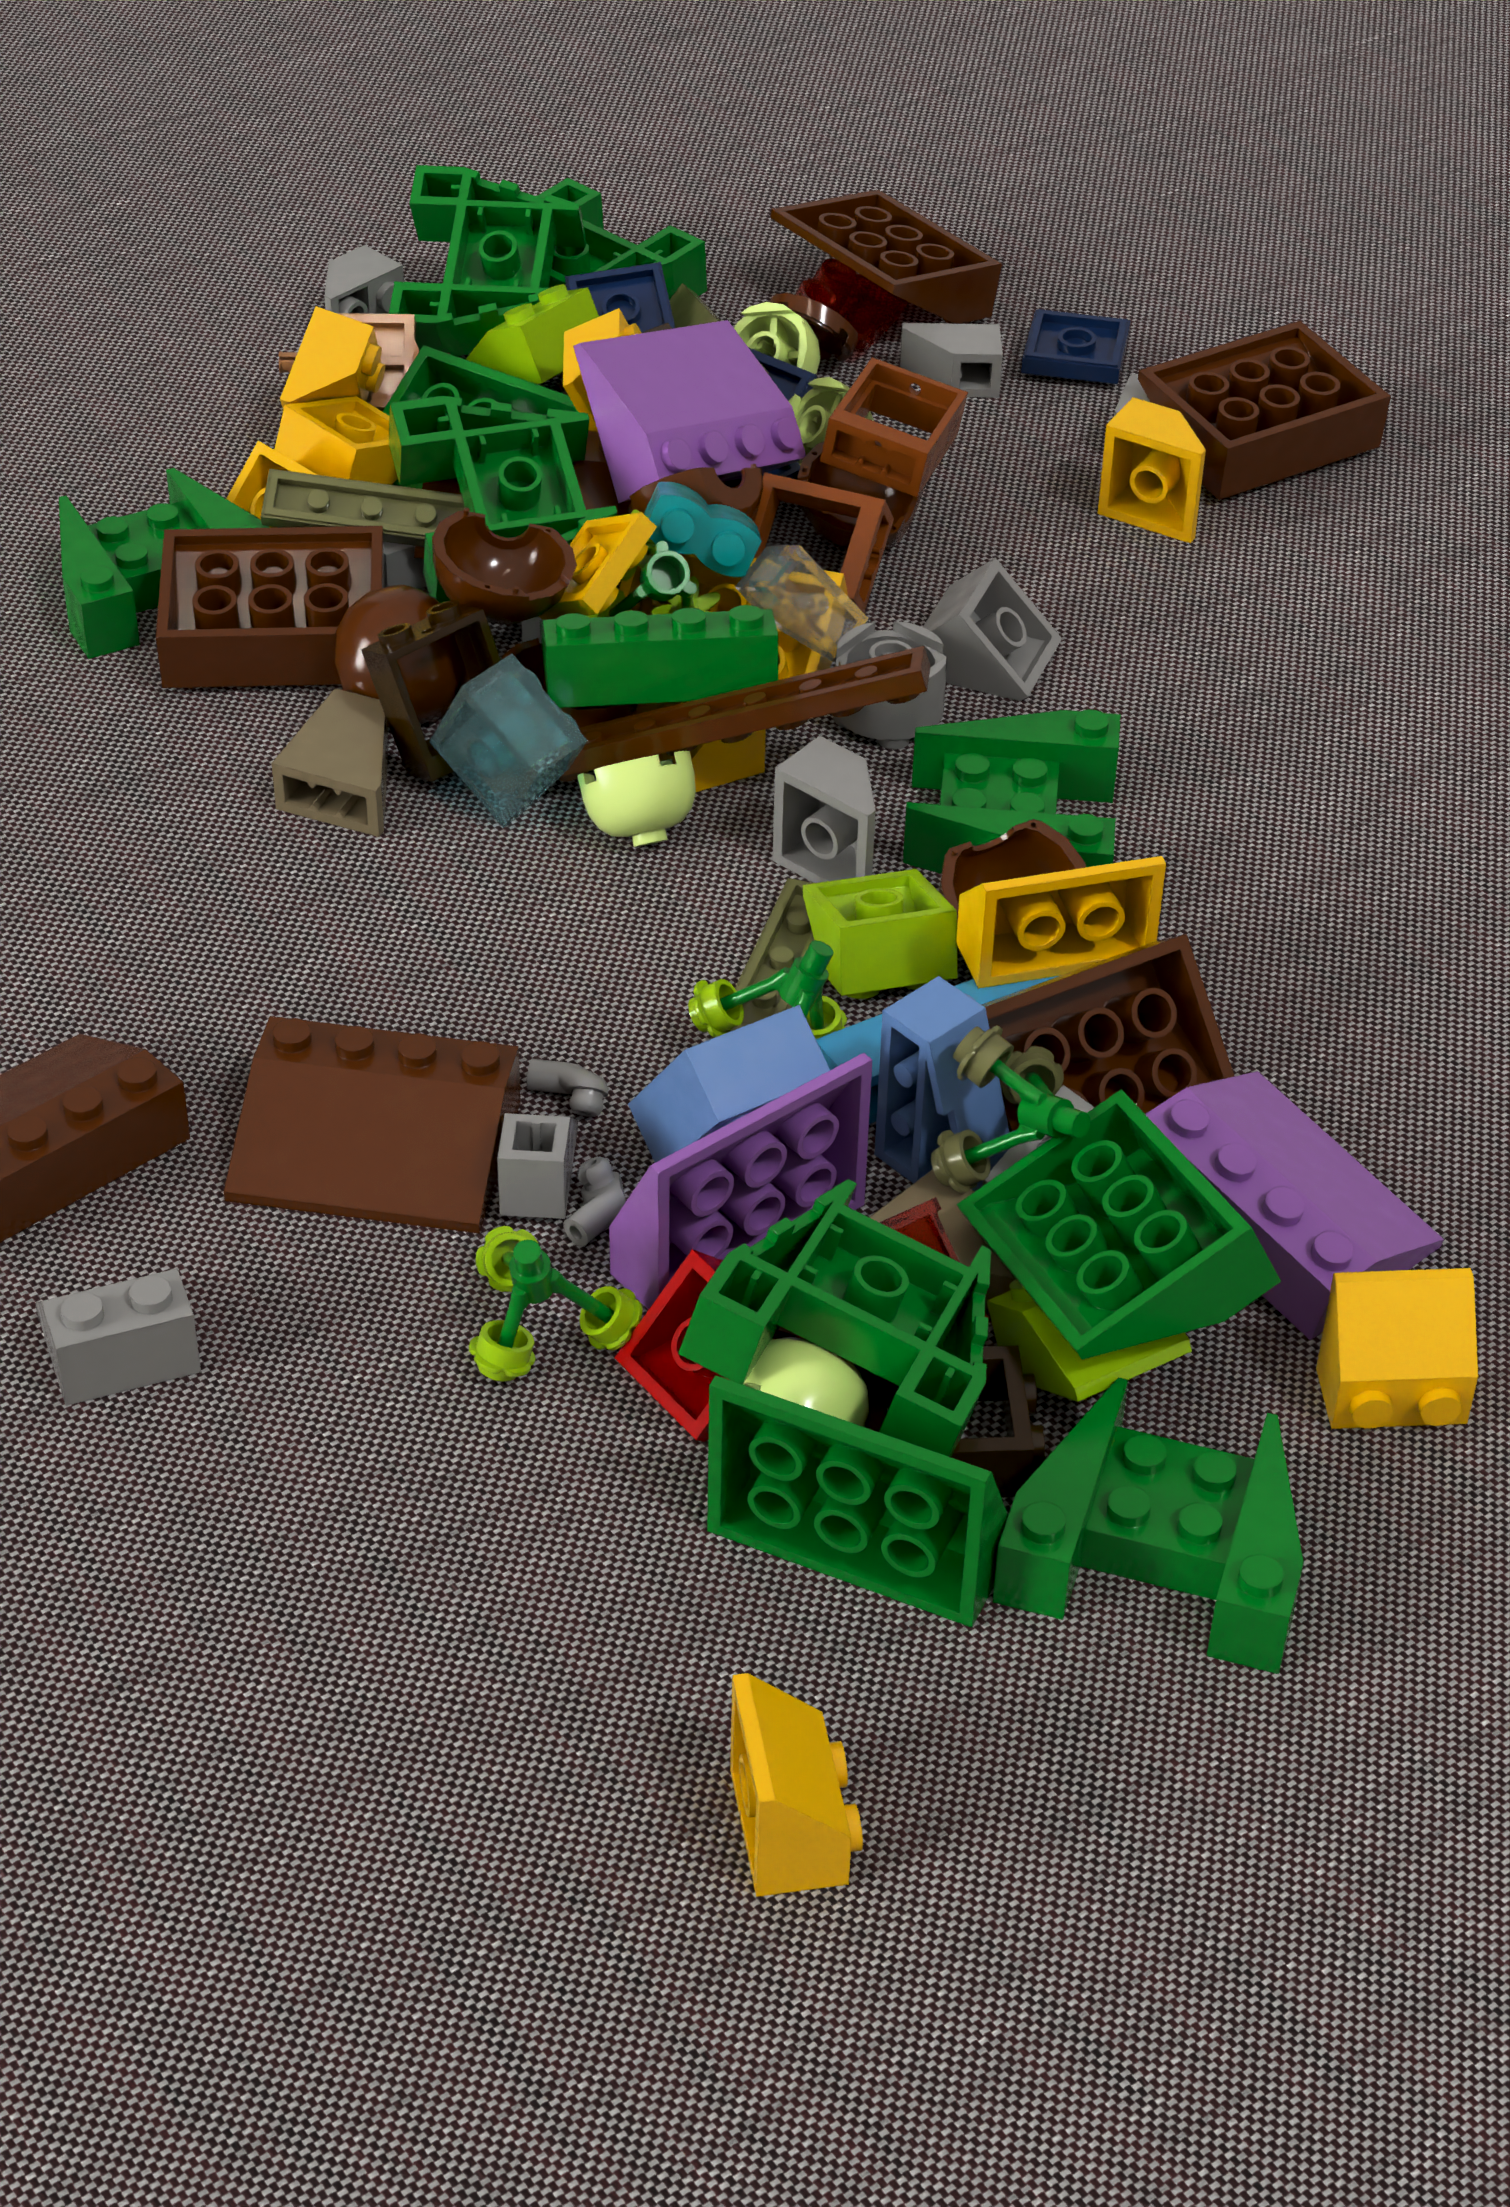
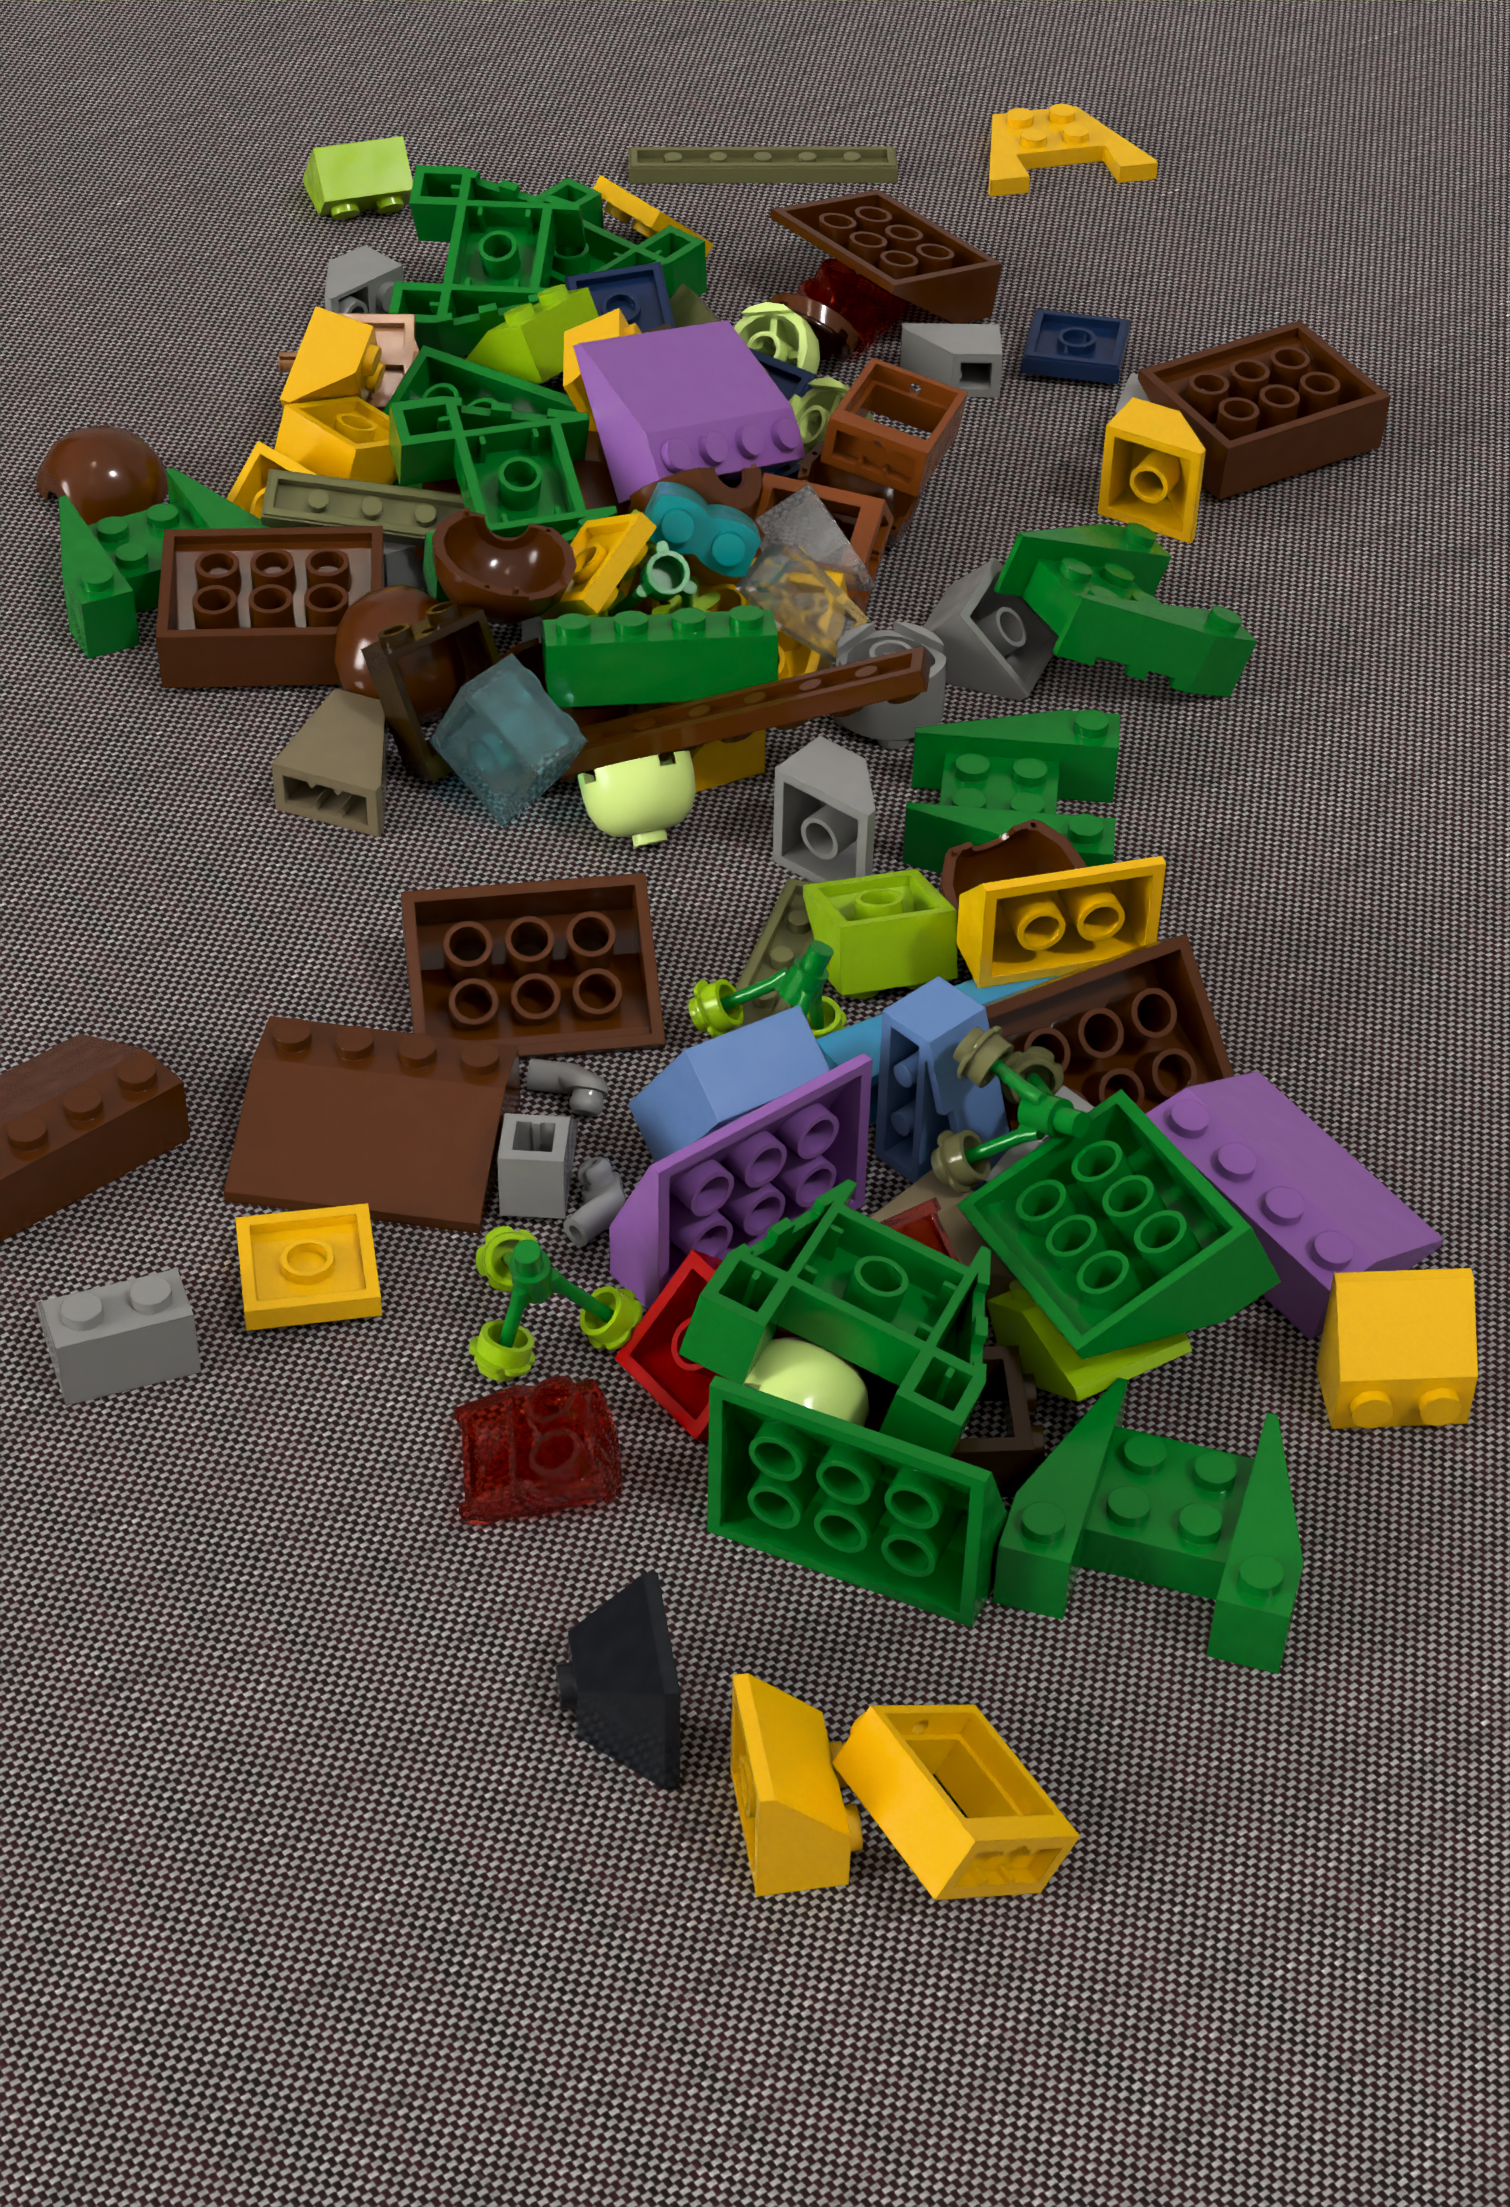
(103, 473): none -> reddish brown cylinder
(308, 1267): none -> yellow plate
(359, 177): none -> lime slope
(536, 965): none -> reddish brown slope
(537, 1451): none -> clear red slope
(626, 1683): none -> black slope
(646, 218): none -> yellow plate
(763, 164): none -> olive tile
(807, 523): none -> clear slope
(1012, 1826): none -> yellow window
(1058, 138): none -> yellow wing
(1099, 599): none -> green wedge

